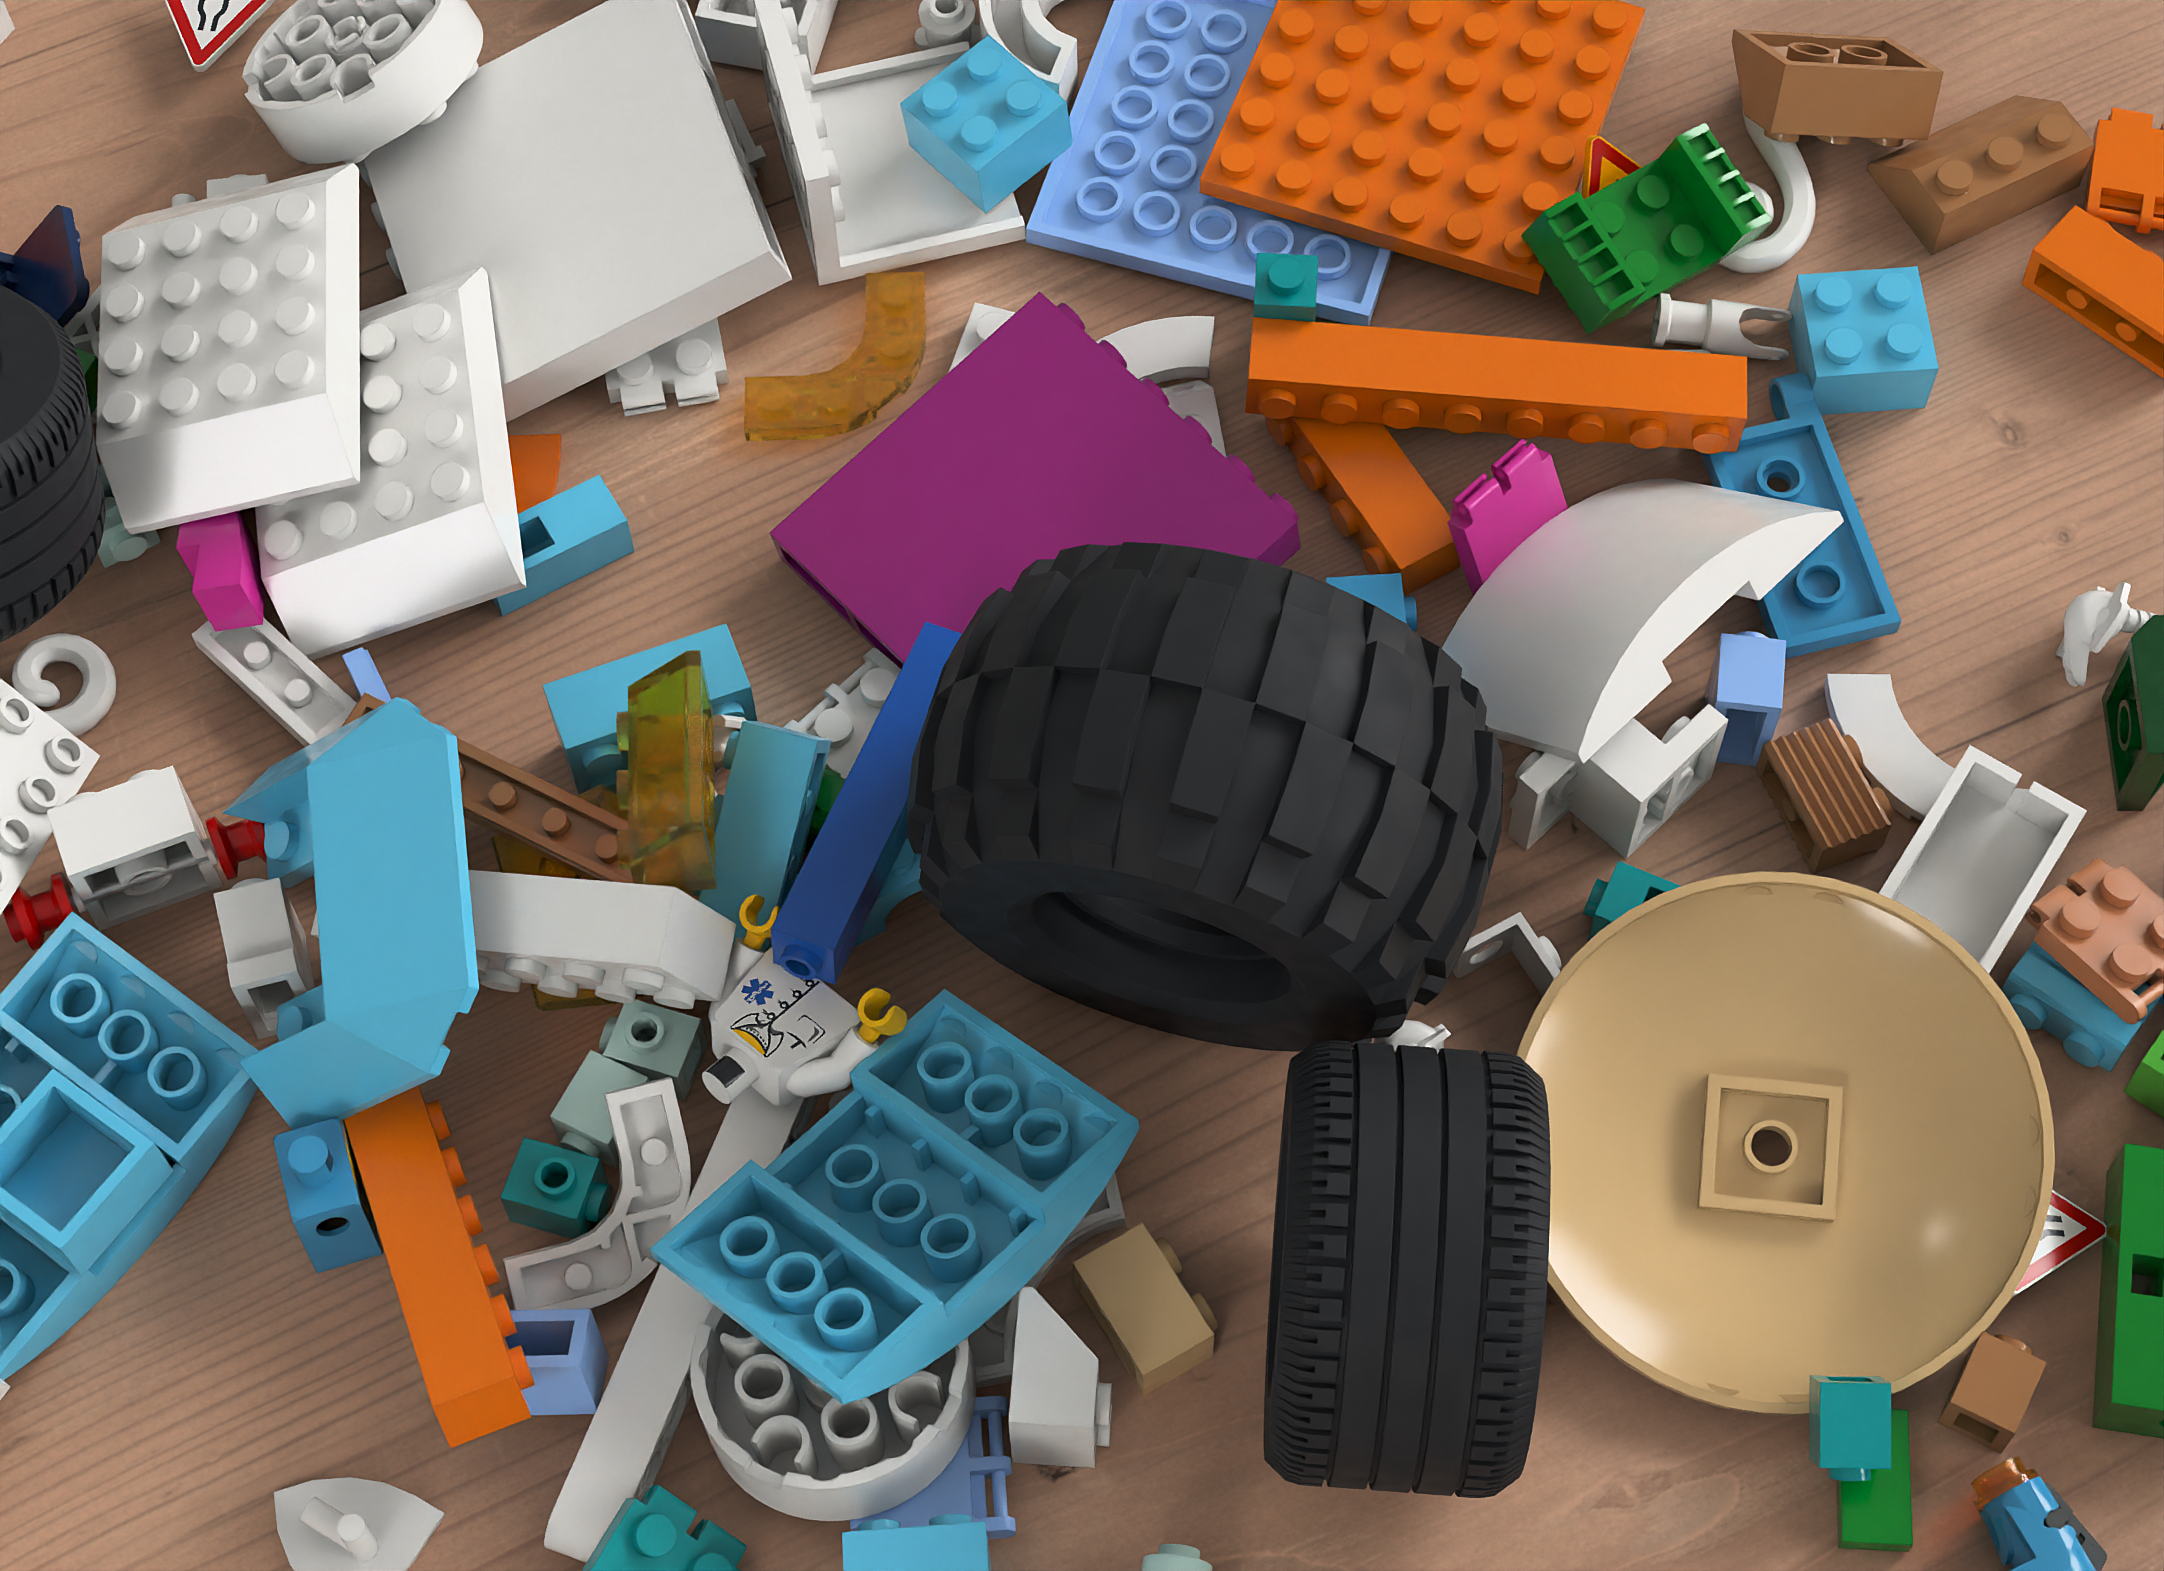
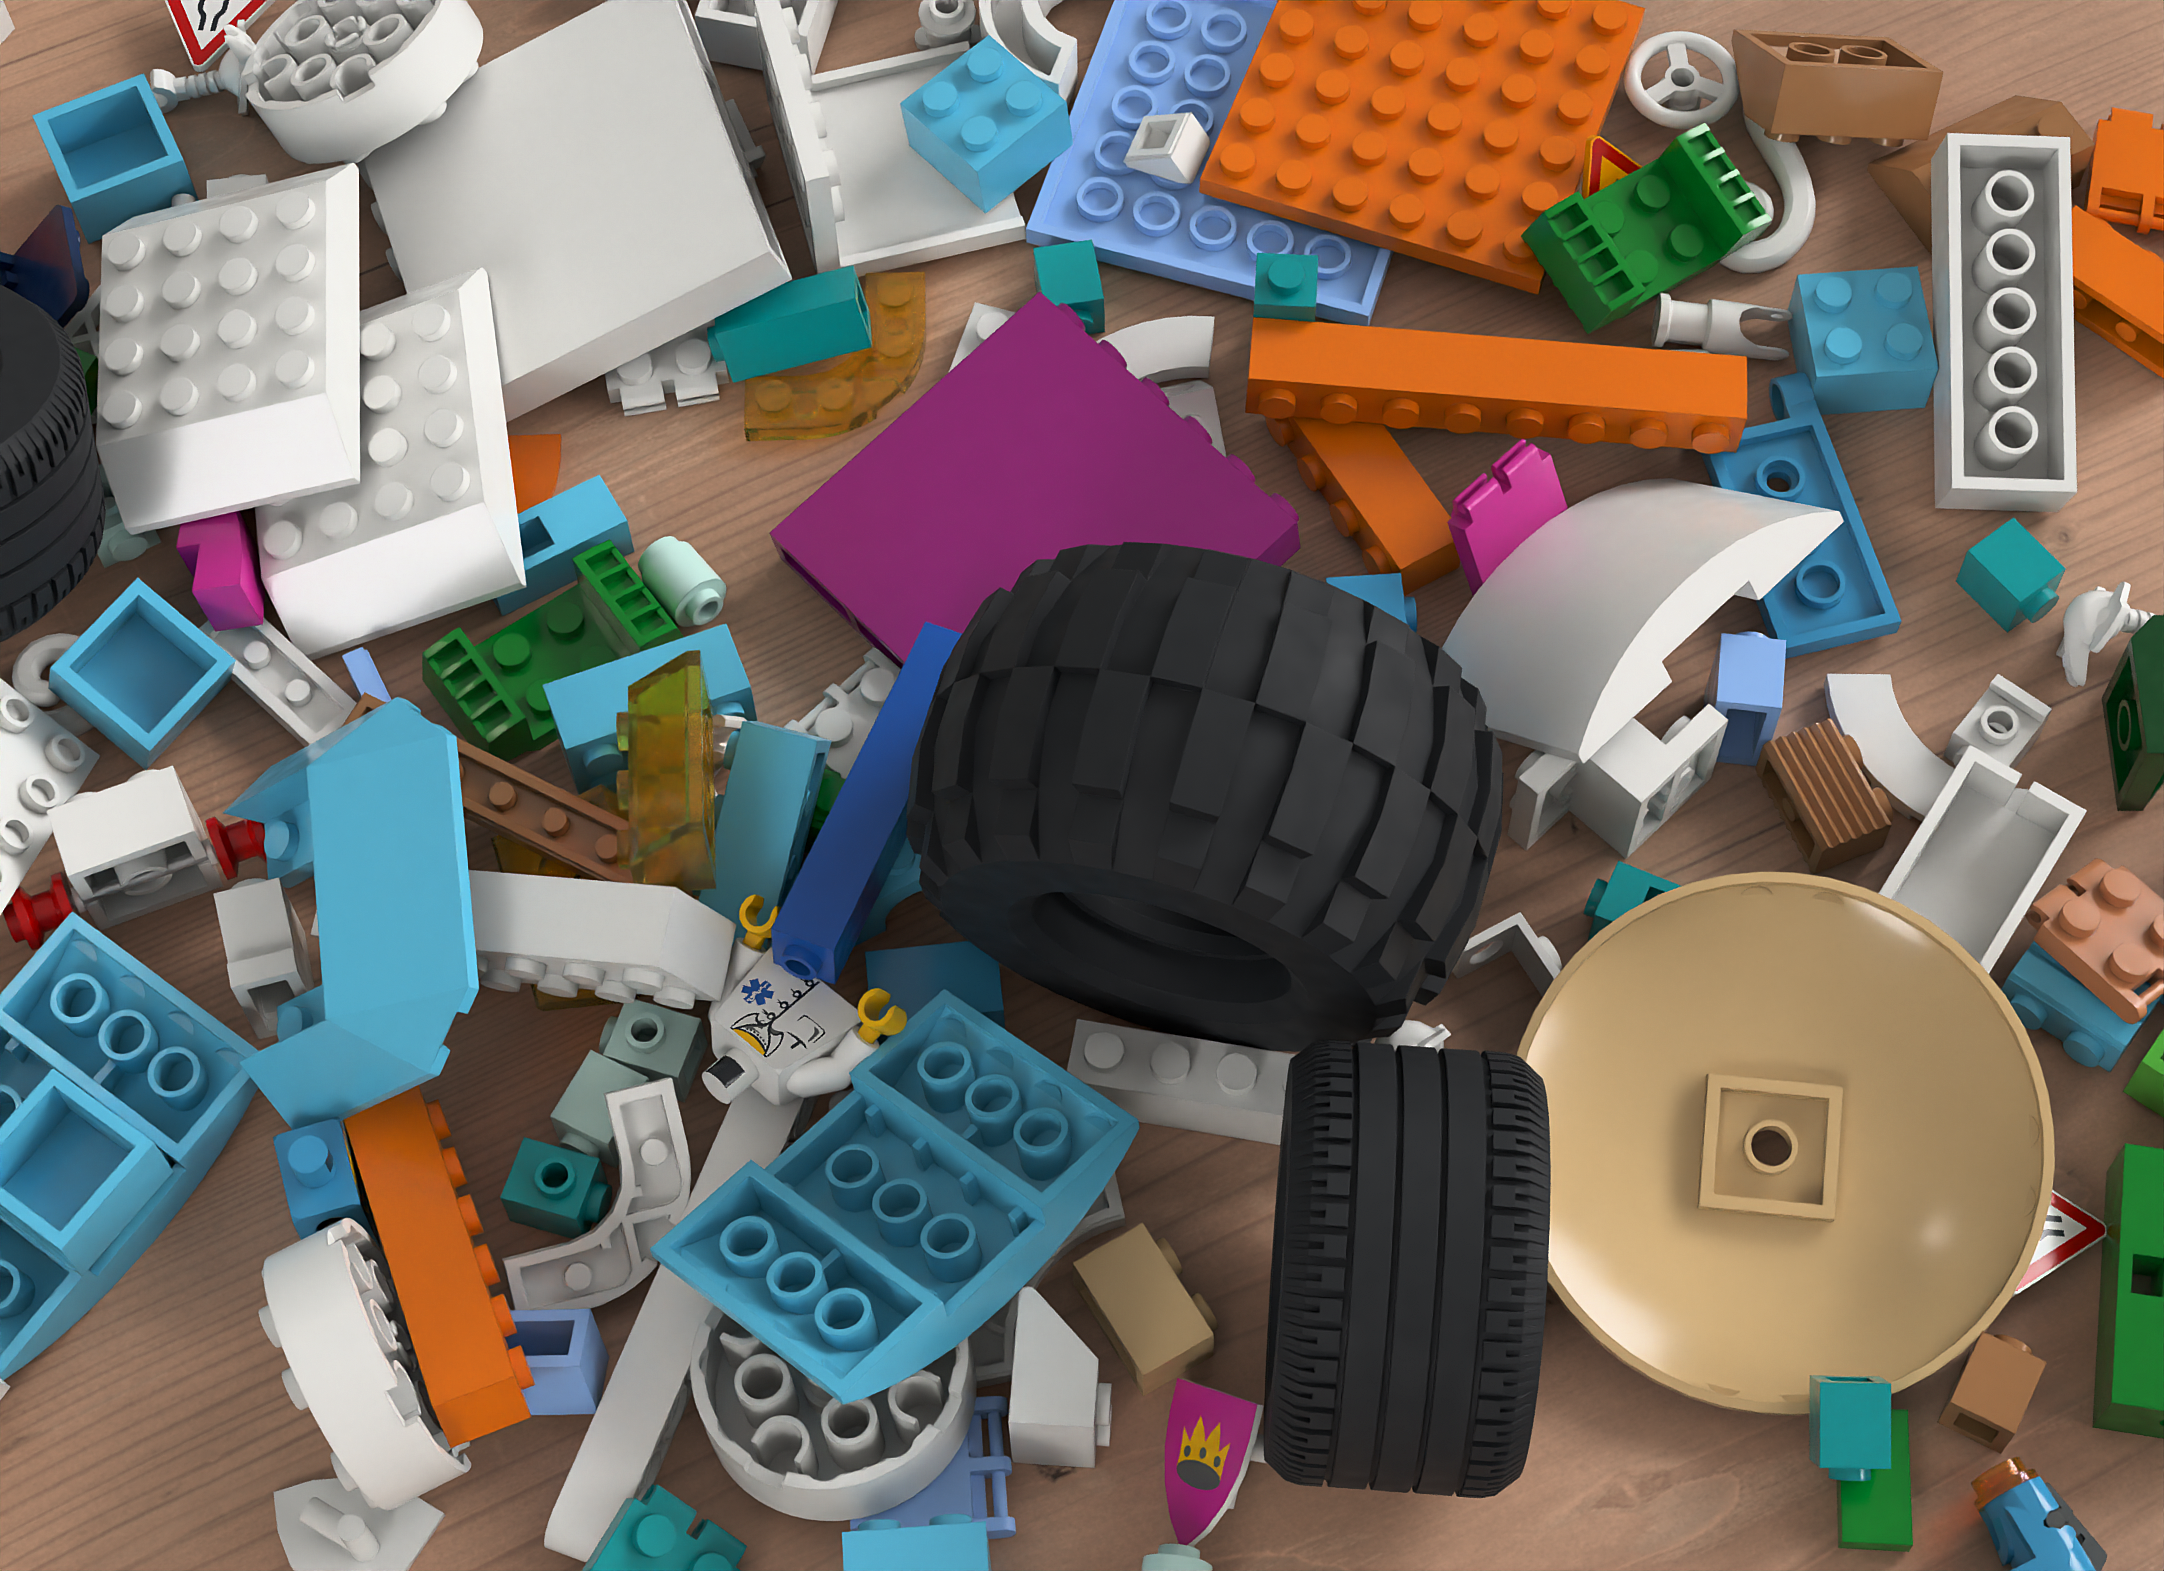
(114, 155): none -> medium azure piece
(141, 673): none -> medium azure piece
(170, 90): none -> white piece
(356, 1365): none -> white brick
(497, 686): none -> green plate
(682, 581): none -> light aqua brick
(793, 325): none -> teal brick
(922, 972): none -> dark azure brick
(1072, 276): none -> teal brick
(1169, 147): none -> white slope
(1184, 1080): none -> white brick
(1207, 1456): none -> dark pink shield
(1679, 94): none -> white piece
(2000, 724): none -> white brick
(2003, 323): none -> white brick
(2011, 576): none -> teal brick

